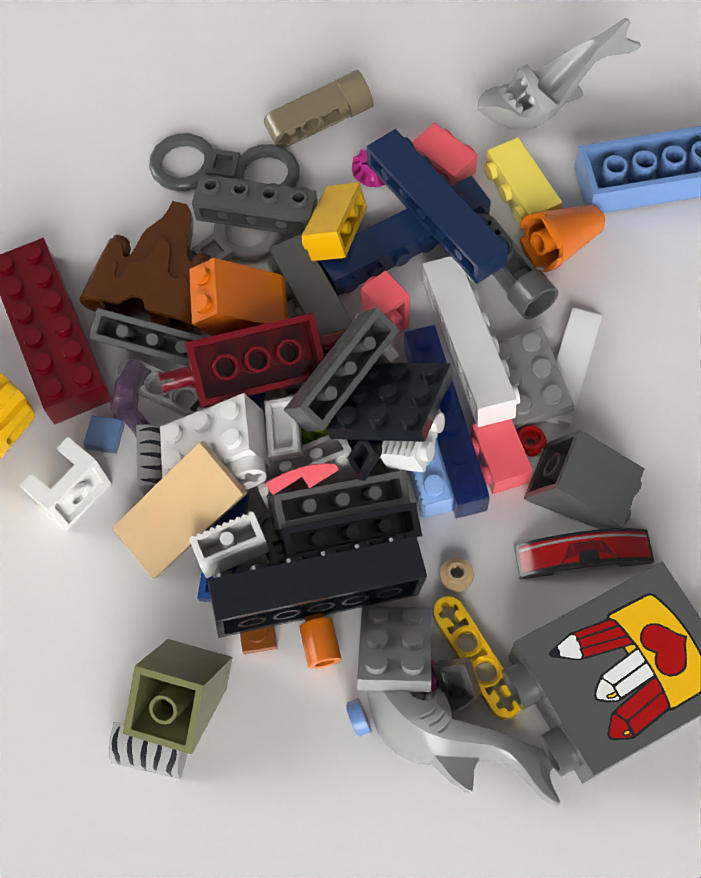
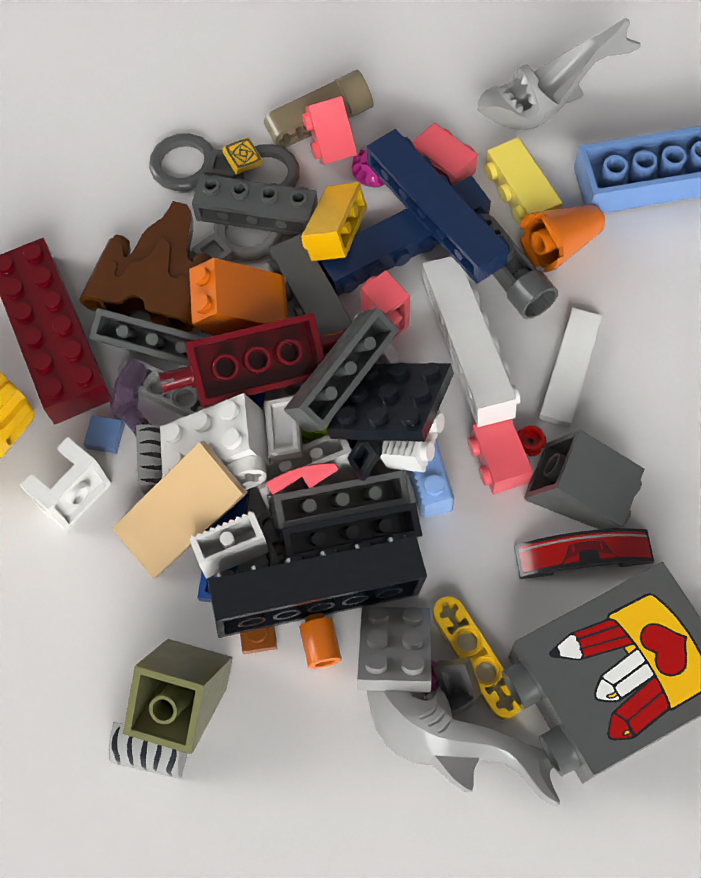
(242, 155): none -> yellow tile
(329, 130): none -> coral brick
(358, 717): medium blue tile -> none
(454, 441): clear blue brick -> none
(456, 584): tan plate -> none
(536, 377): light grey plate -> none

